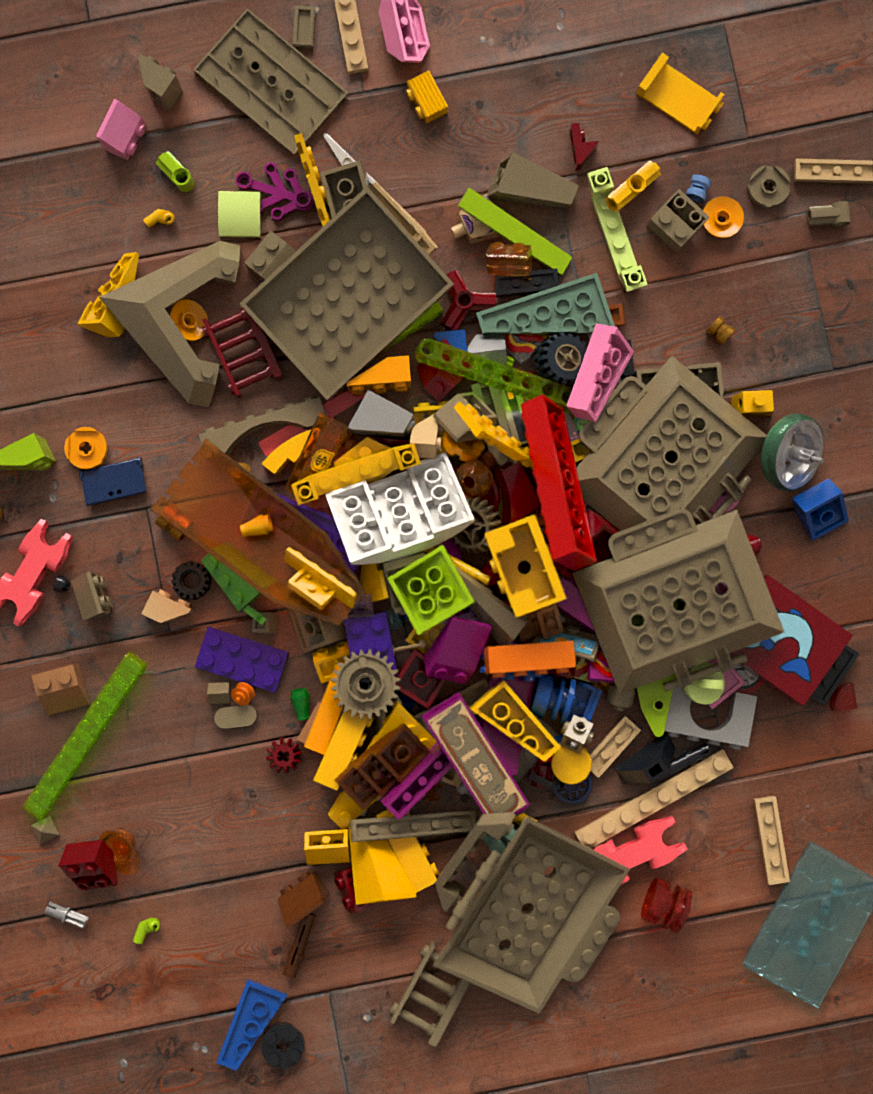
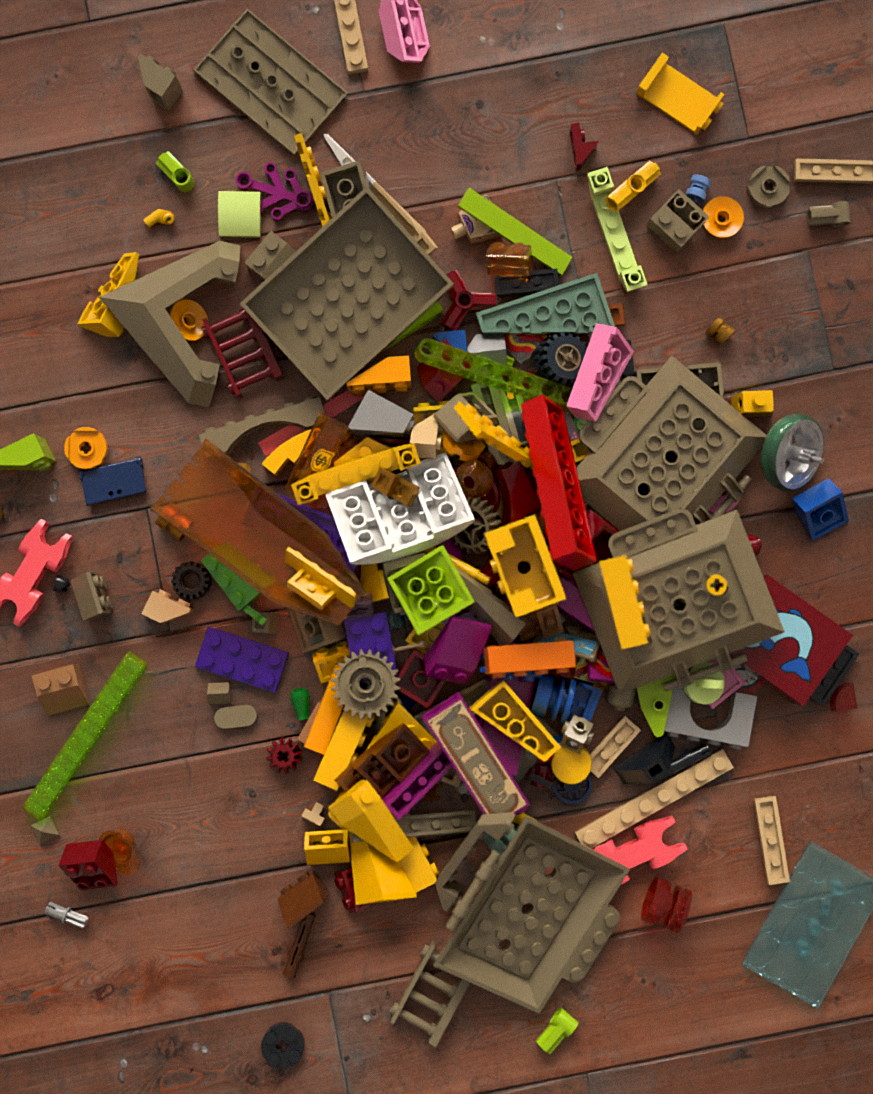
(121, 130): bright pink slope -> none
(144, 927): lime arm -> none
(242, 693): orange wheel -> none
(251, 1017): blue wing -> none
(258, 526): yellow cone -> none
(303, 27): dark tan tile -> none
(313, 816): none -> tan tile
(369, 818): none -> yellow wedge
(395, 487): none -> pearl gold slope
(426, 97): yellow brick -> none
(528, 183): dark tan slope -> none
(560, 1026): none -> lime piece
(623, 601): none -> yellow brick
(711, 579): none -> yellow bush

